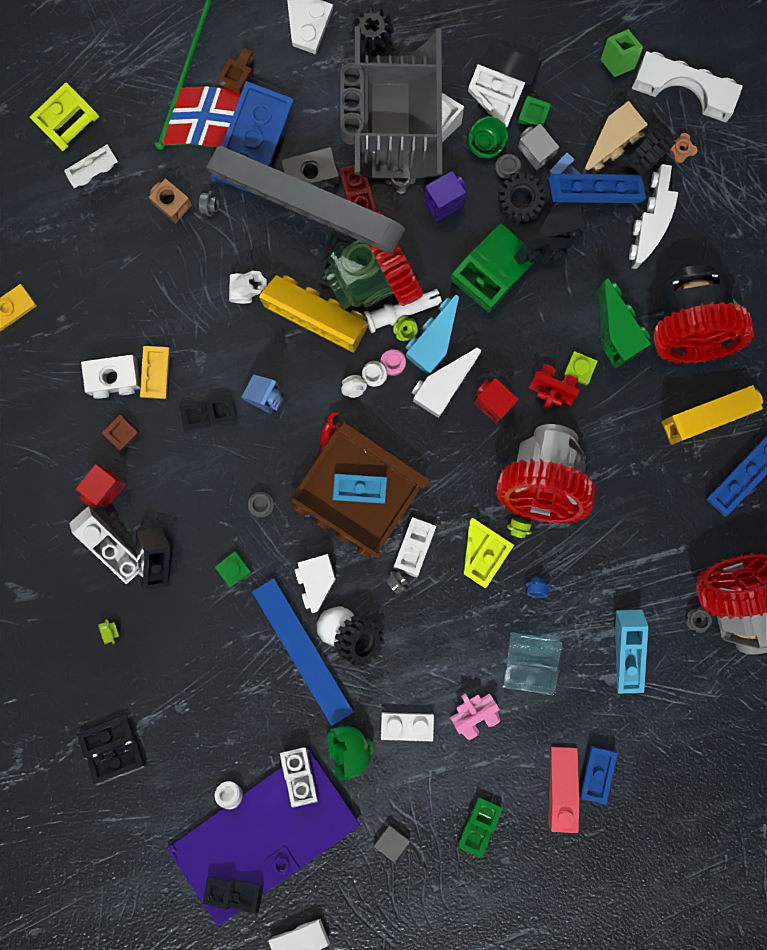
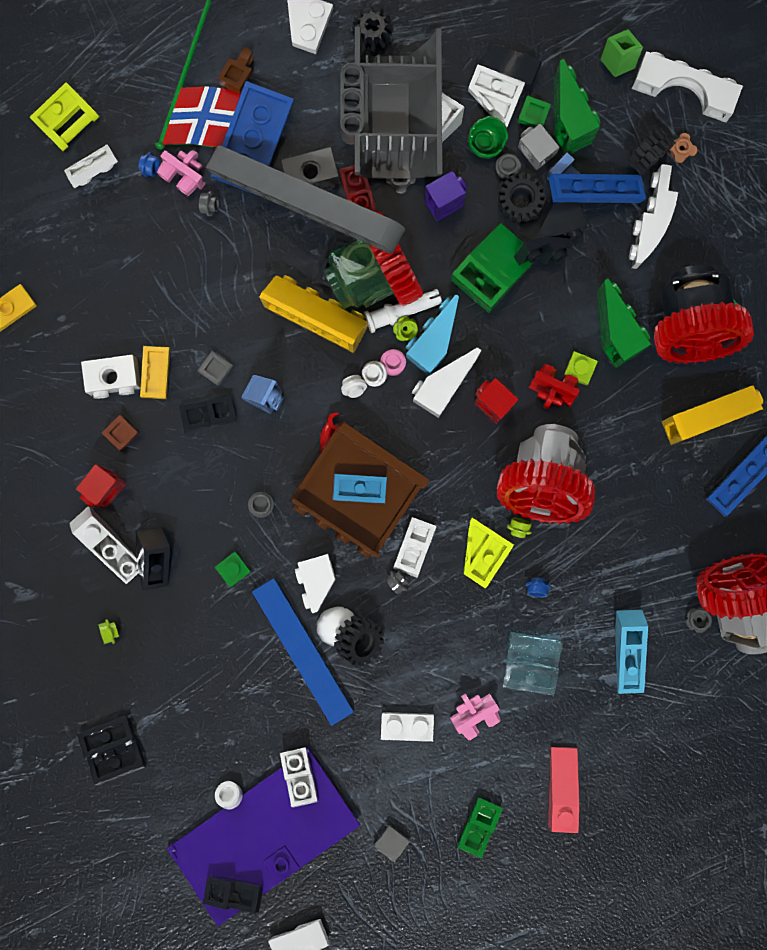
(149, 164): none -> blue plate
(171, 166): none -> bright pink hips
(175, 209): medium nougat brick -> none
(215, 368): none -> dark grey tile
(245, 286): white piece -> none
(349, 750): green cylinder -> none
(573, 119): none -> green slope
(598, 775): blue plate -> none
(620, 129): tan slope -> none

